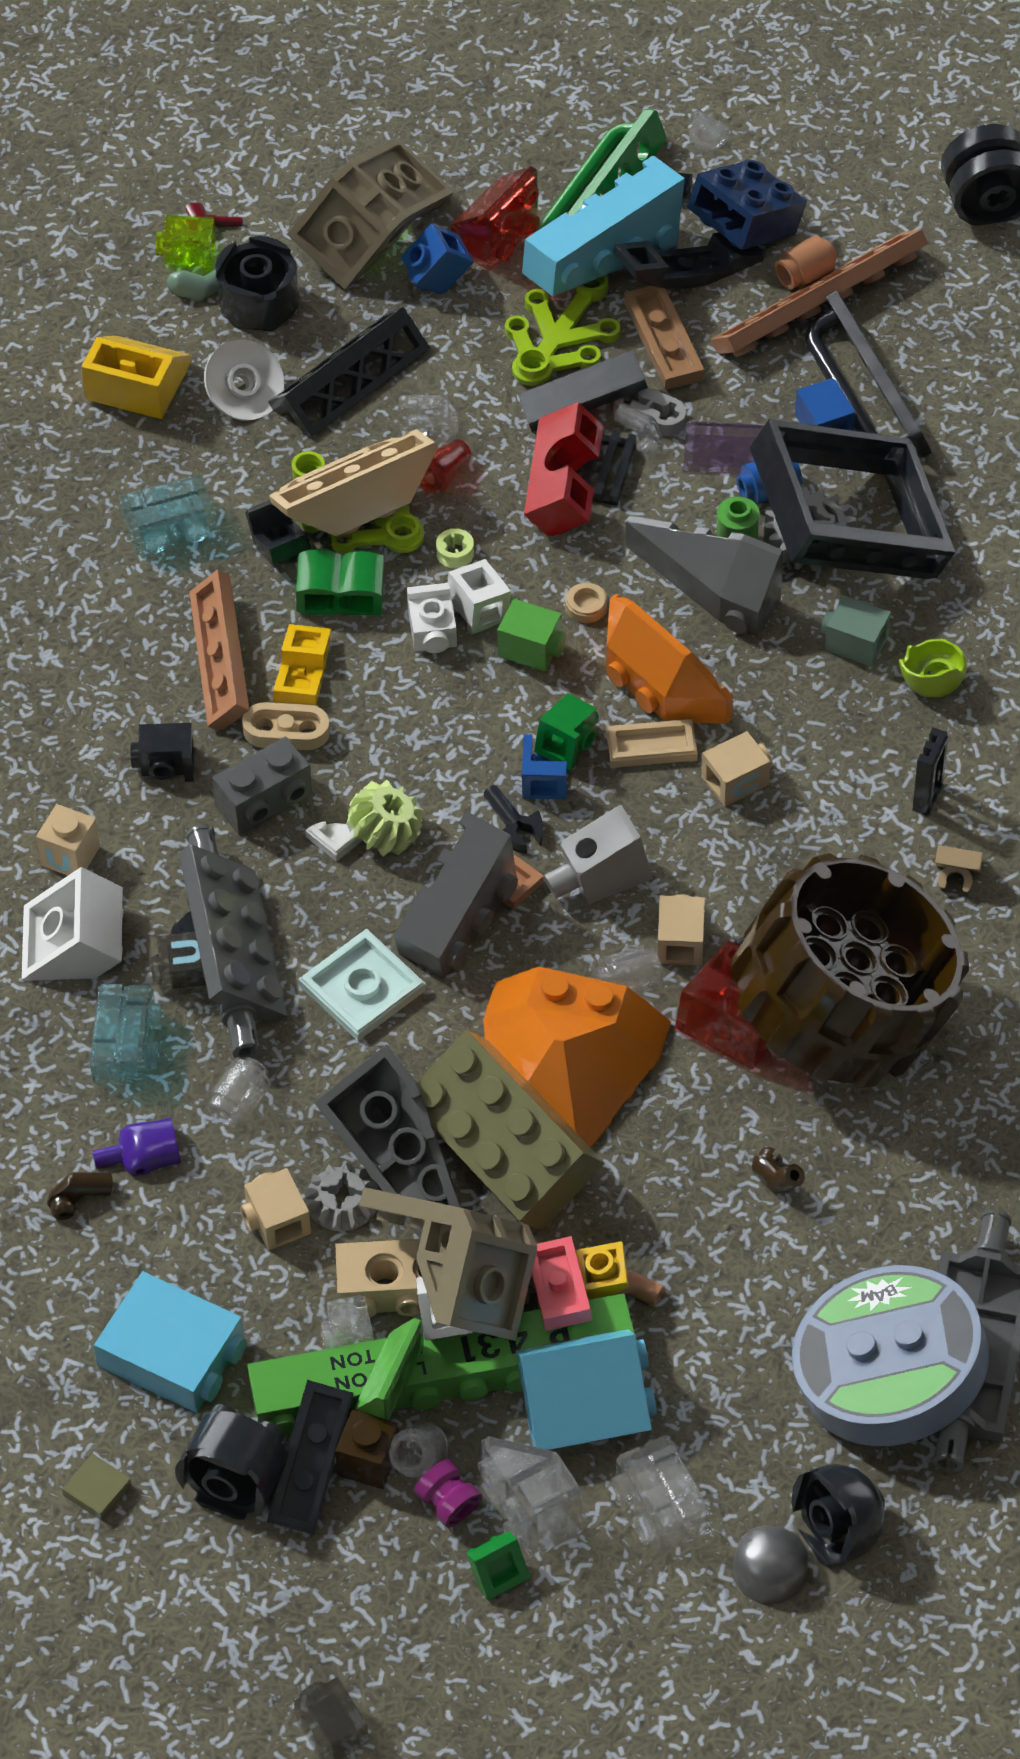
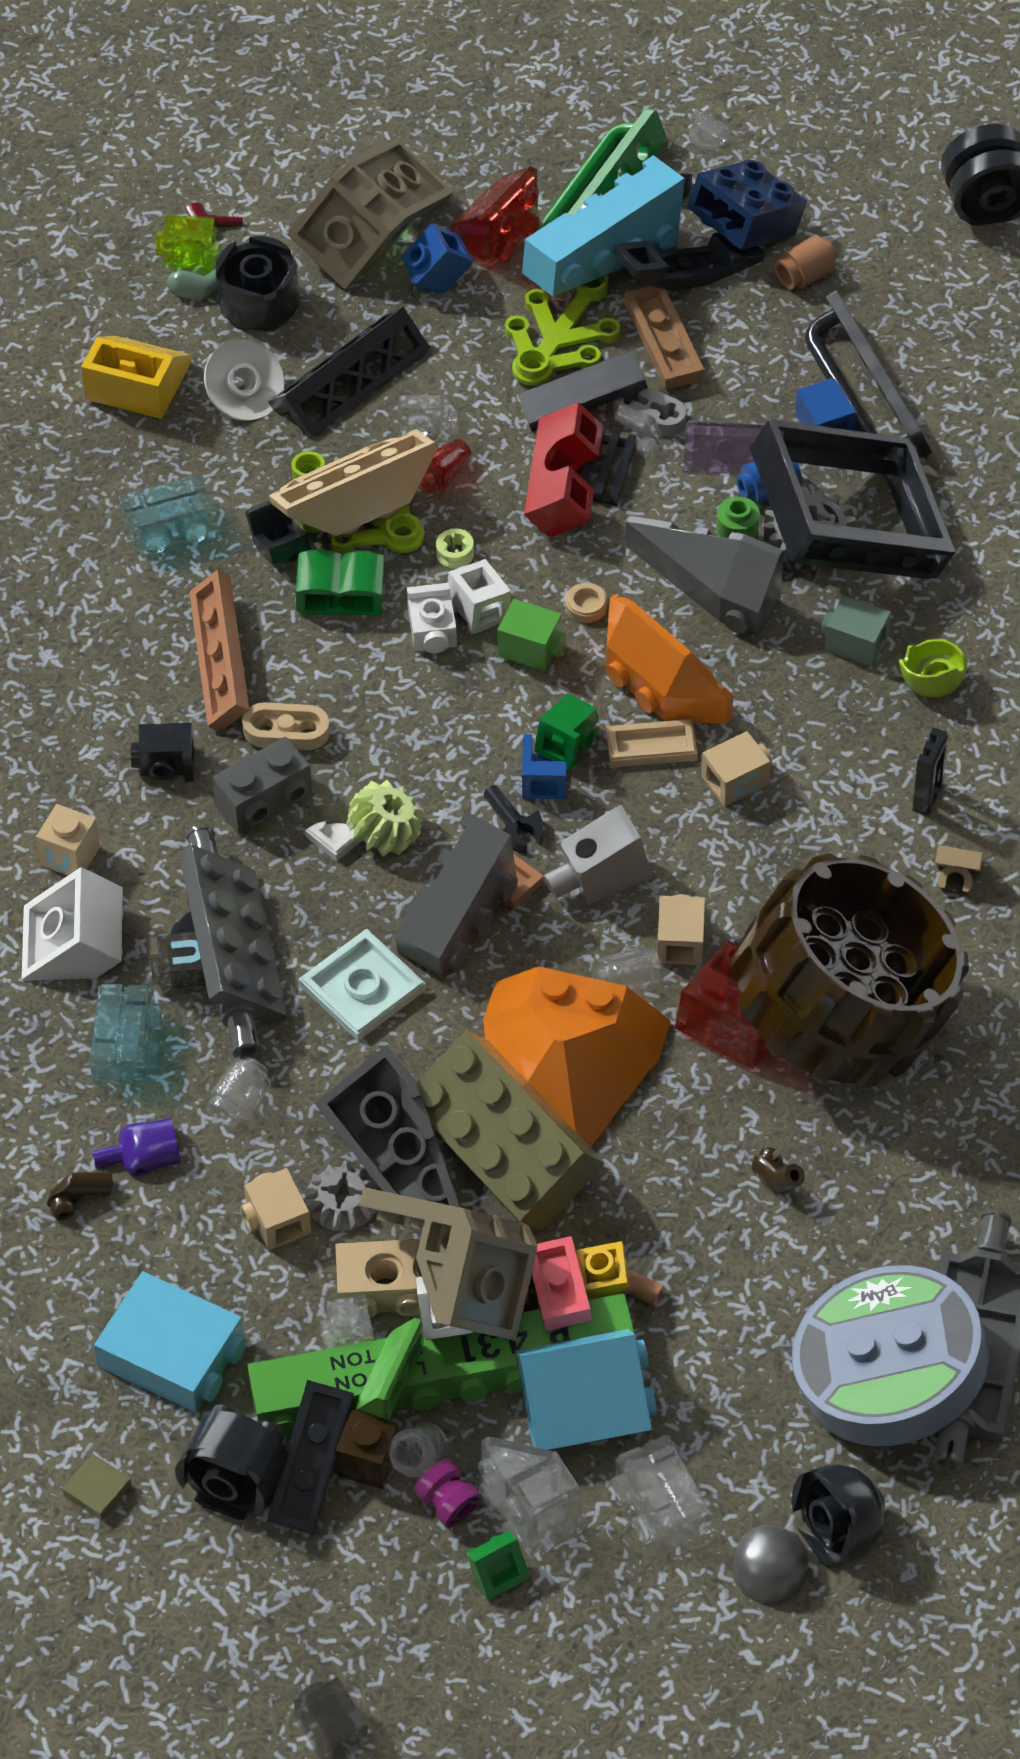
(302, 665): yellow slope -> none
(807, 300): nougat plate -> none

